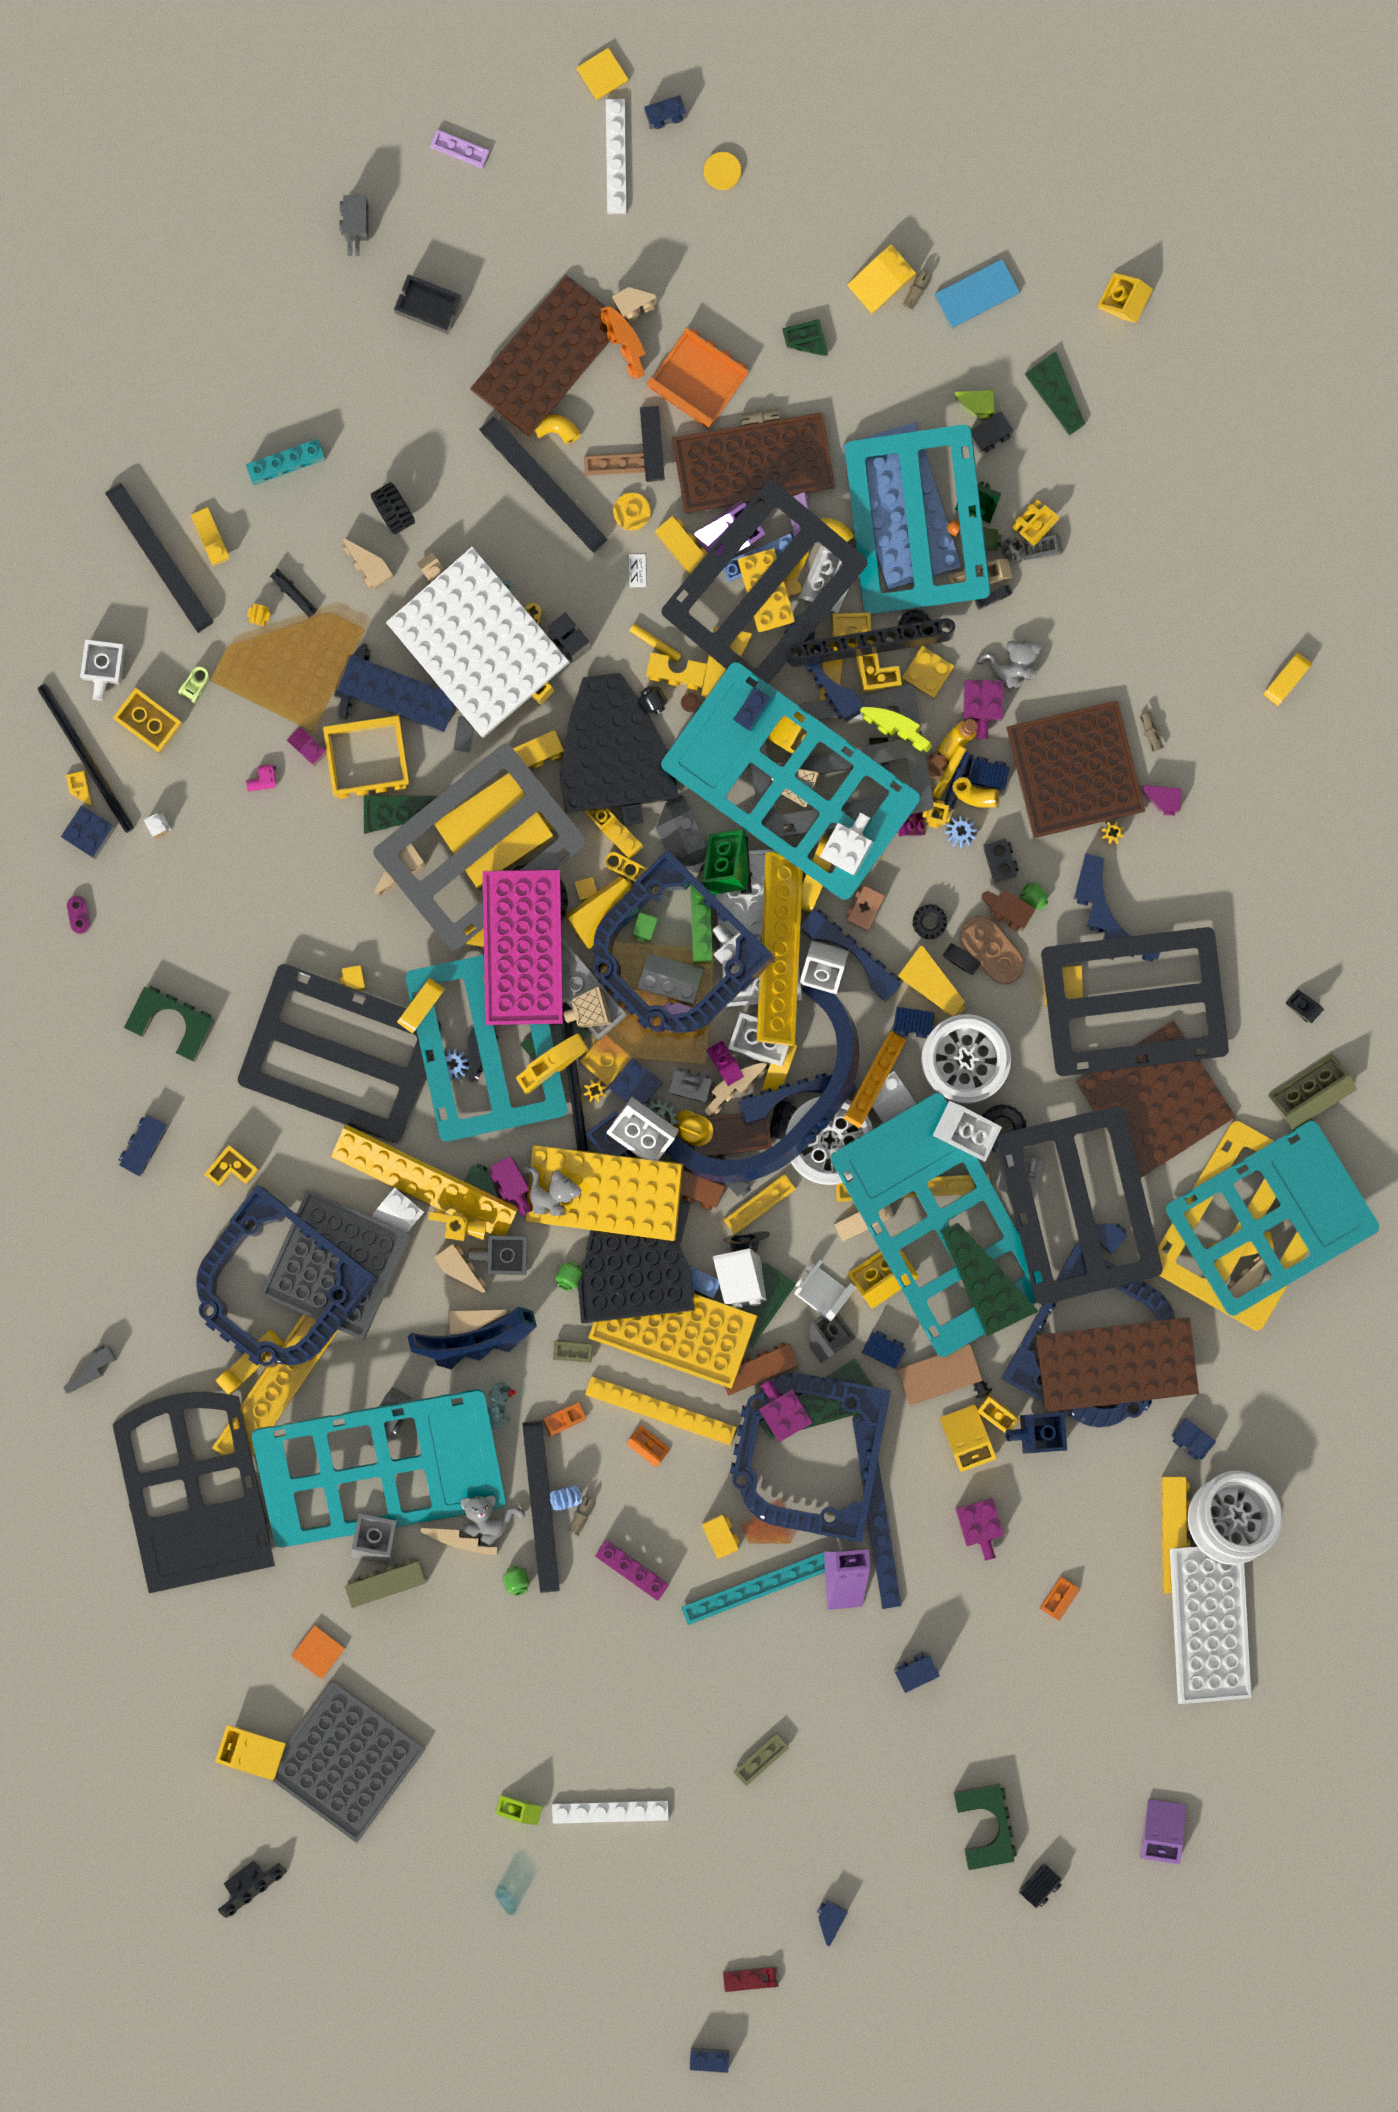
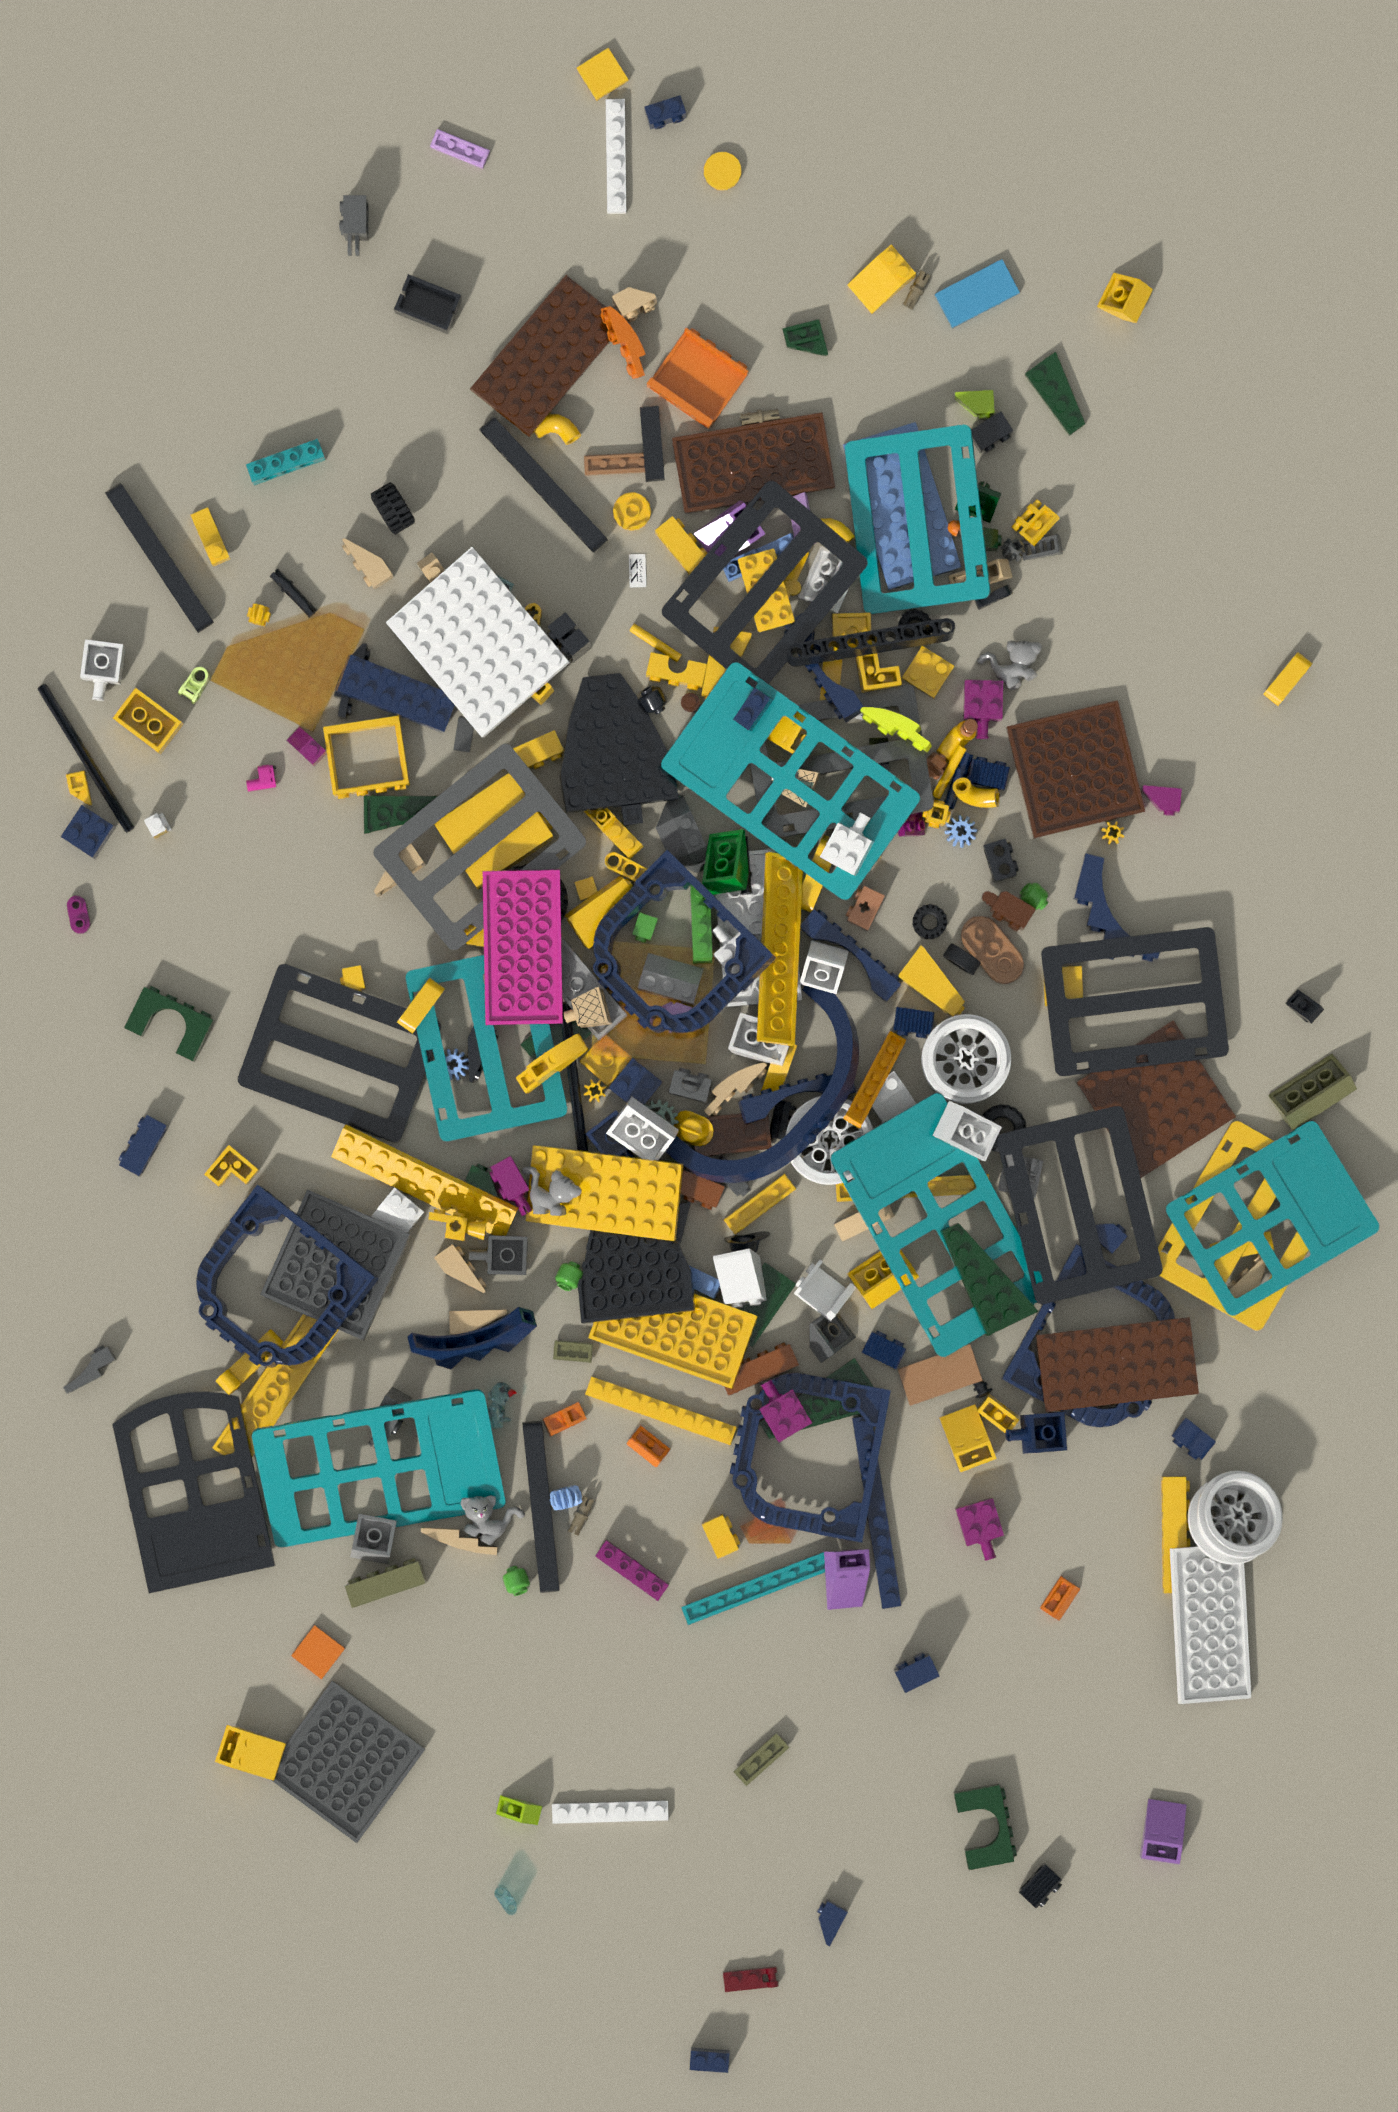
(248, 1884): black bracket -> none
(725, 1063): magenta brick -> none
(1151, 731): dark tan pin -> none

